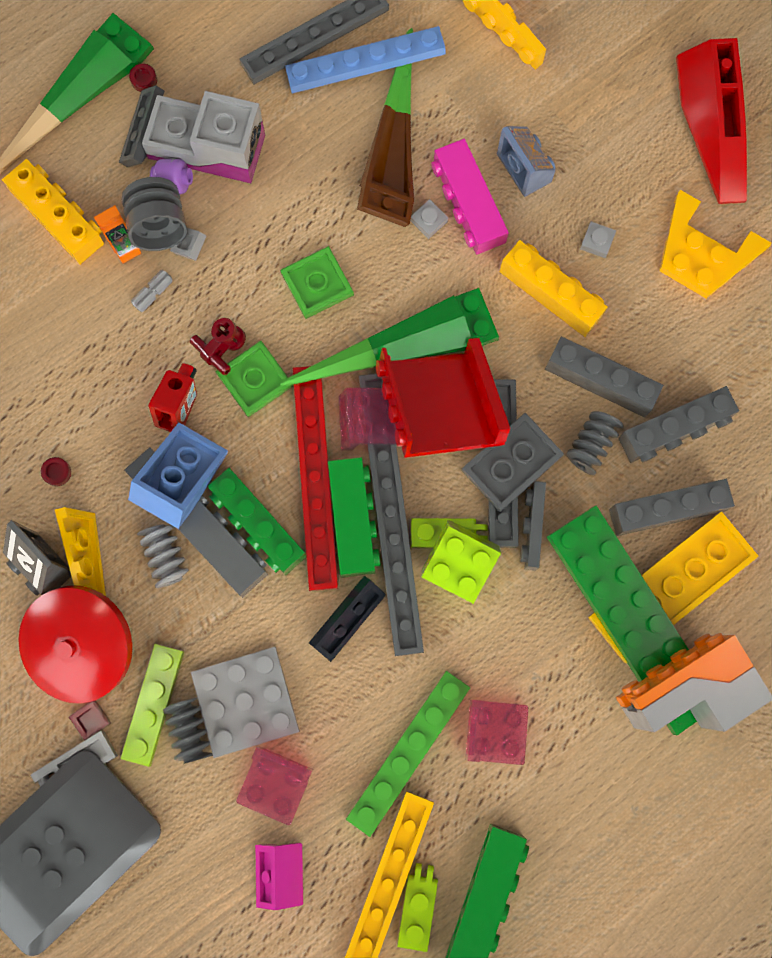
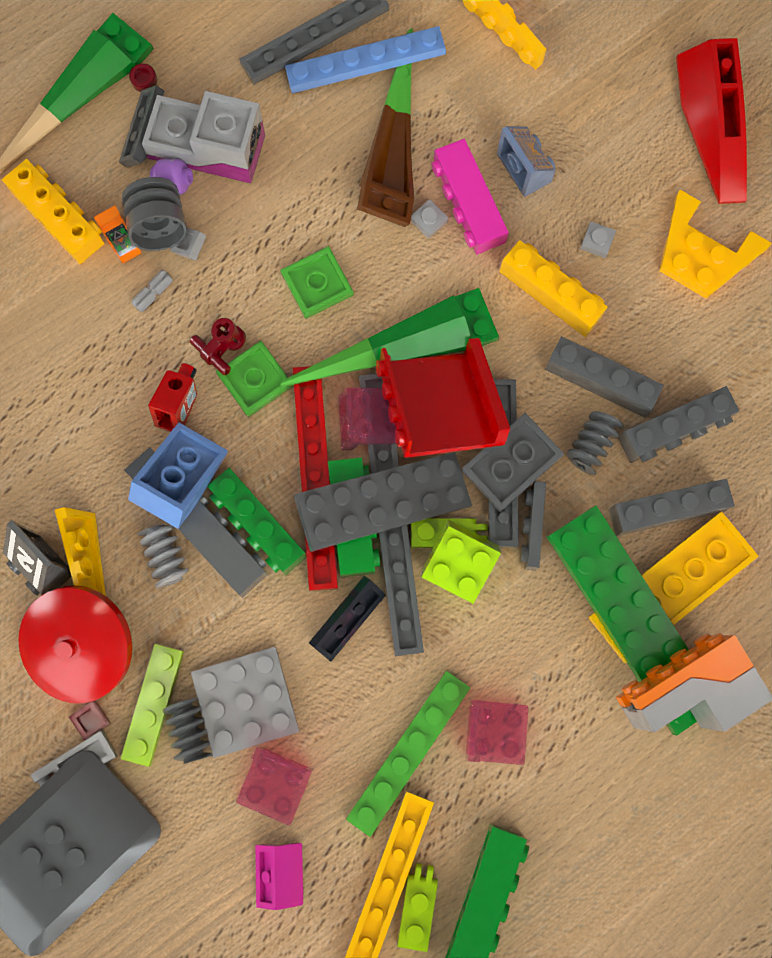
(55, 471): dark red tile -> none
(382, 501): none -> dark grey plate

